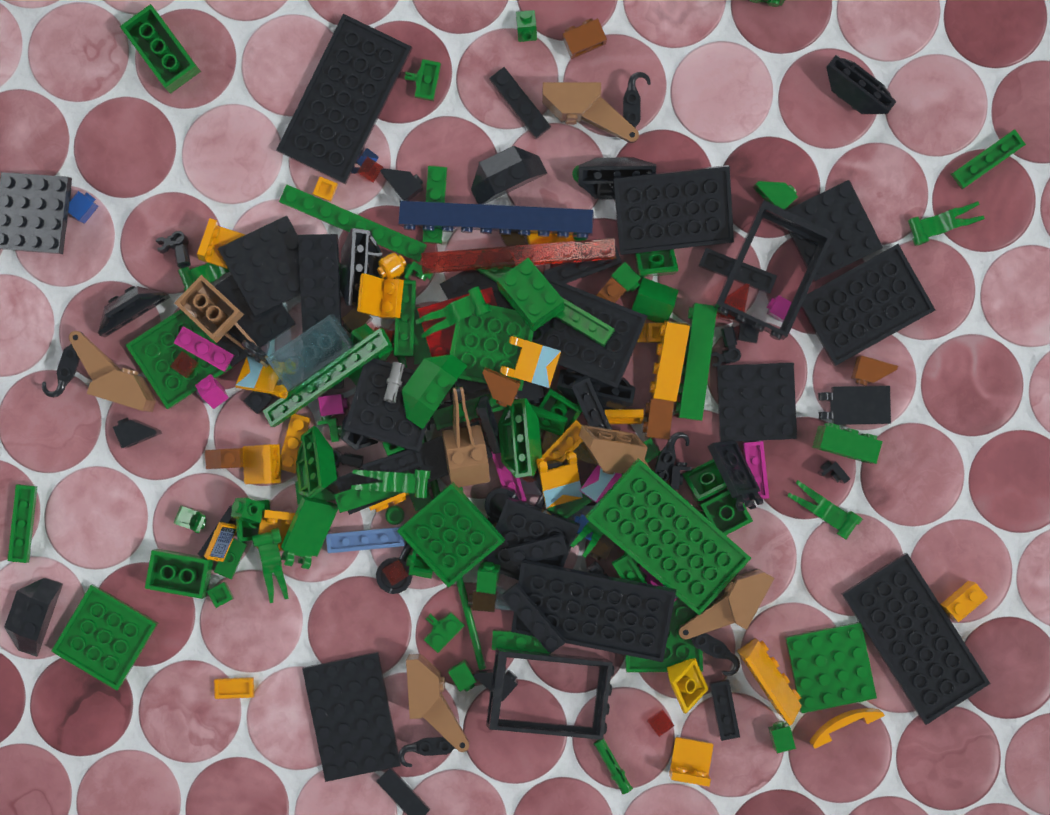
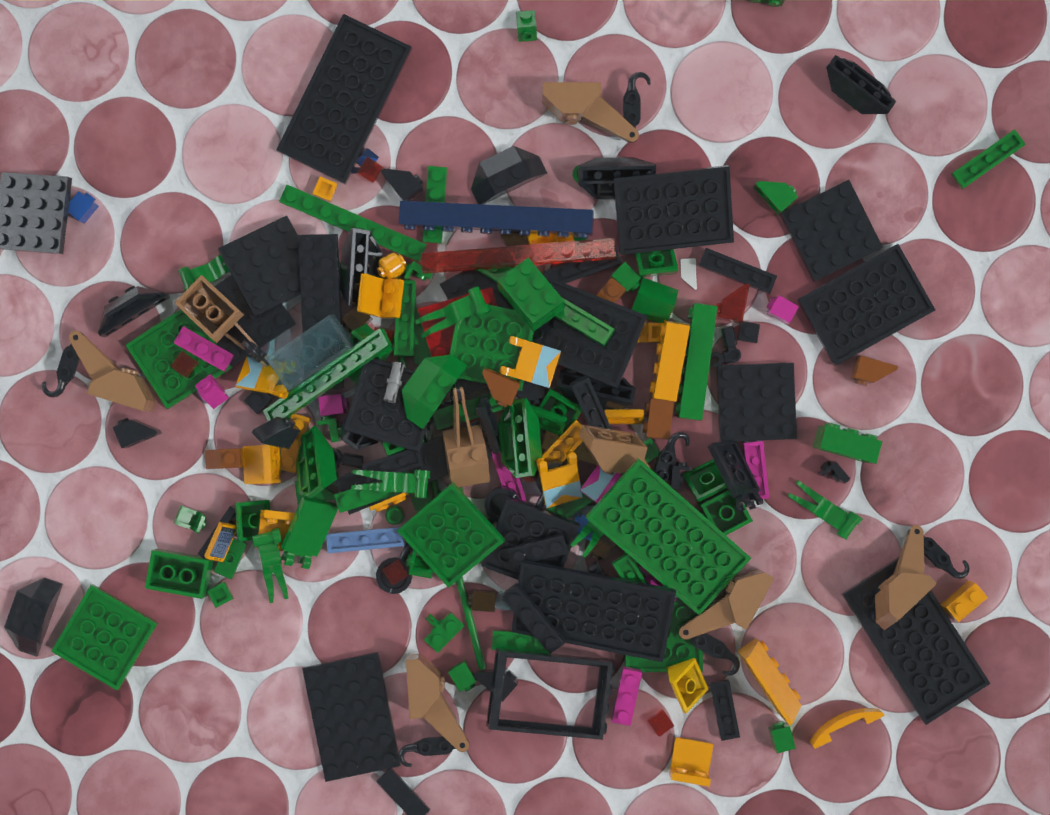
(22, 523): green plate -> none
(160, 48): green brick -> none
(179, 243): black bar -> none
(213, 239): light orange bracket -> none
(234, 688): light orange tile -> none
(247, 510): green brick -> none
(277, 432): none -> black slope
(425, 79): green plate -> none
(488, 578): green brick -> none
(520, 102): black plate -> none
(584, 38): dark orange brick -> none
(616, 772): green pin -> none
(626, 696): none -> dark pink plate
(688, 271): none -> white sticker
(793, 224): black window -> none
(831, 667): green plate -> none
(857, 405): black tile -> none
(909, 582): none -> medium nougat slope
(940, 223): green flag -> none

